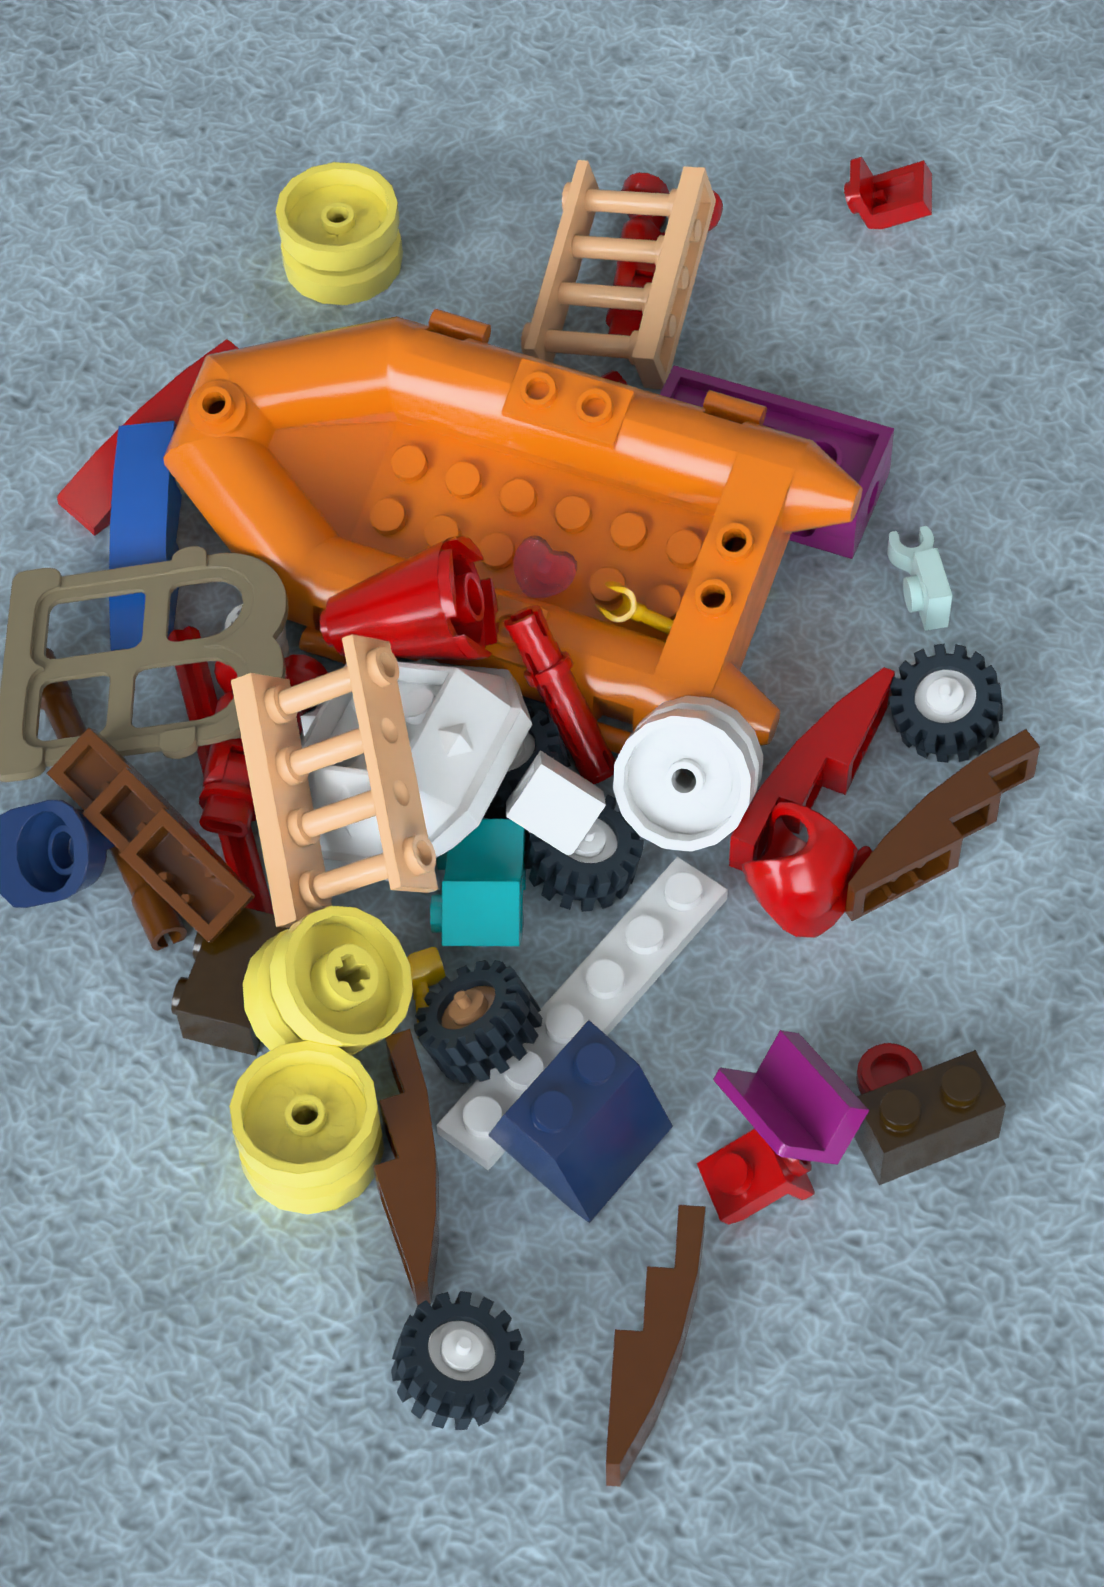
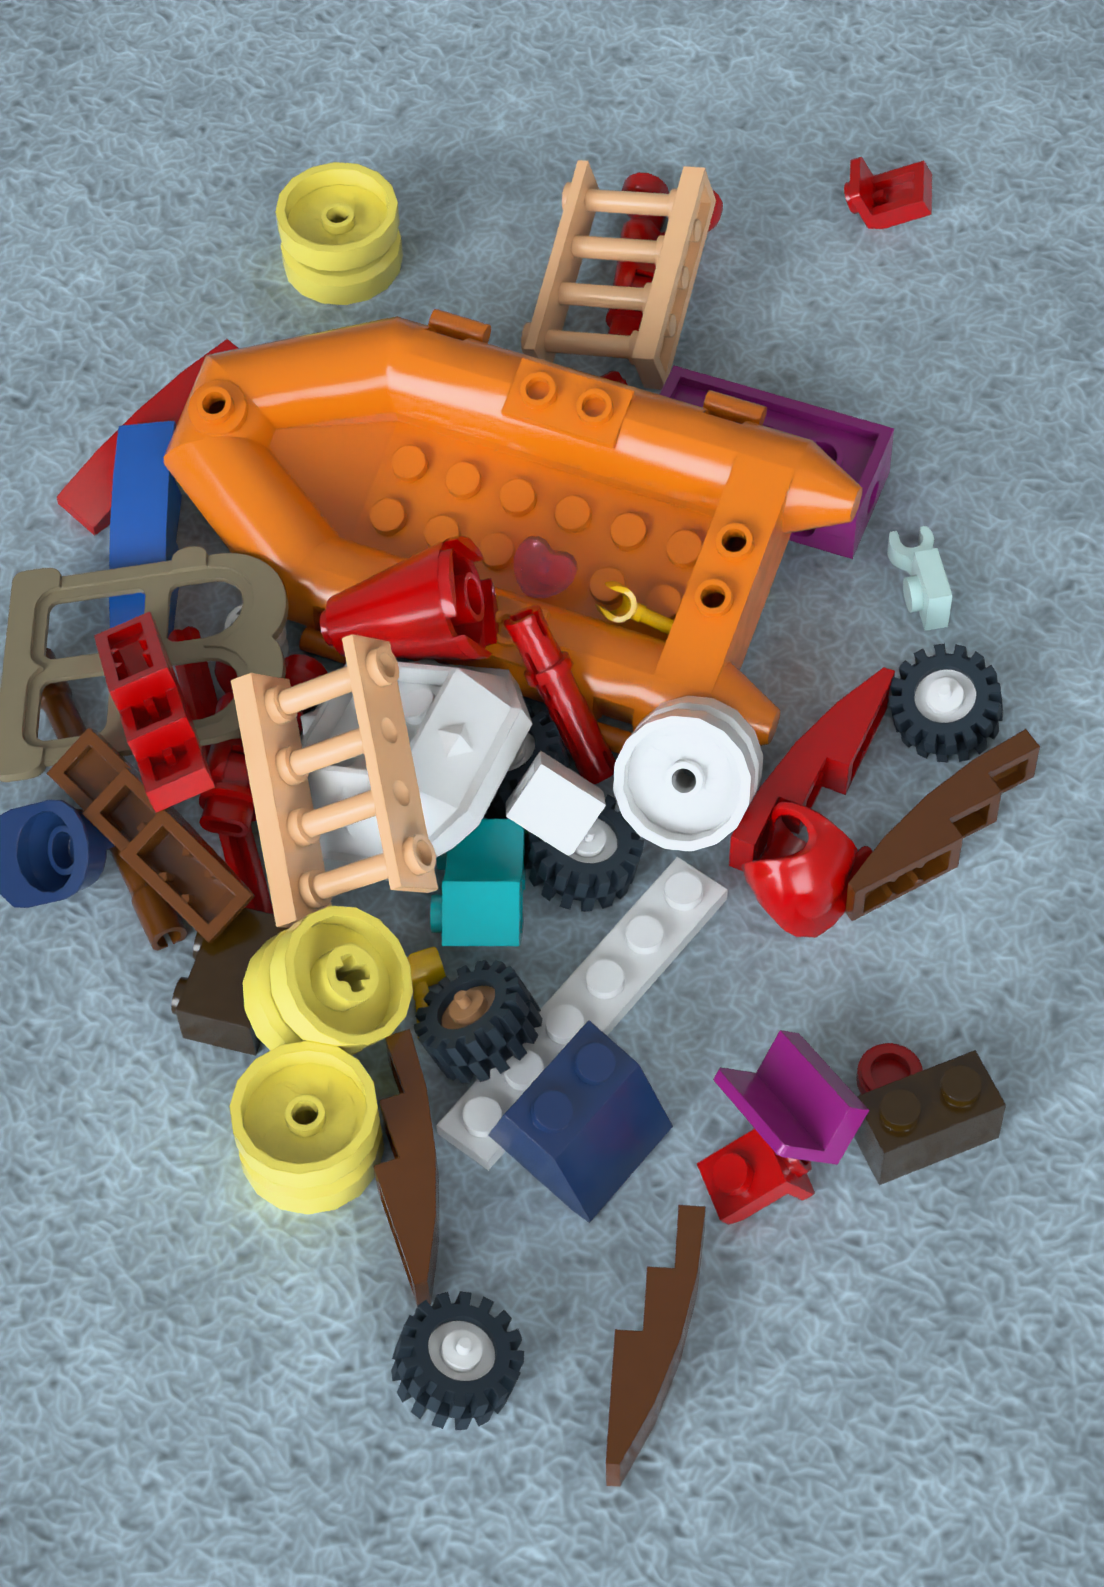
(153, 712): none -> red slope

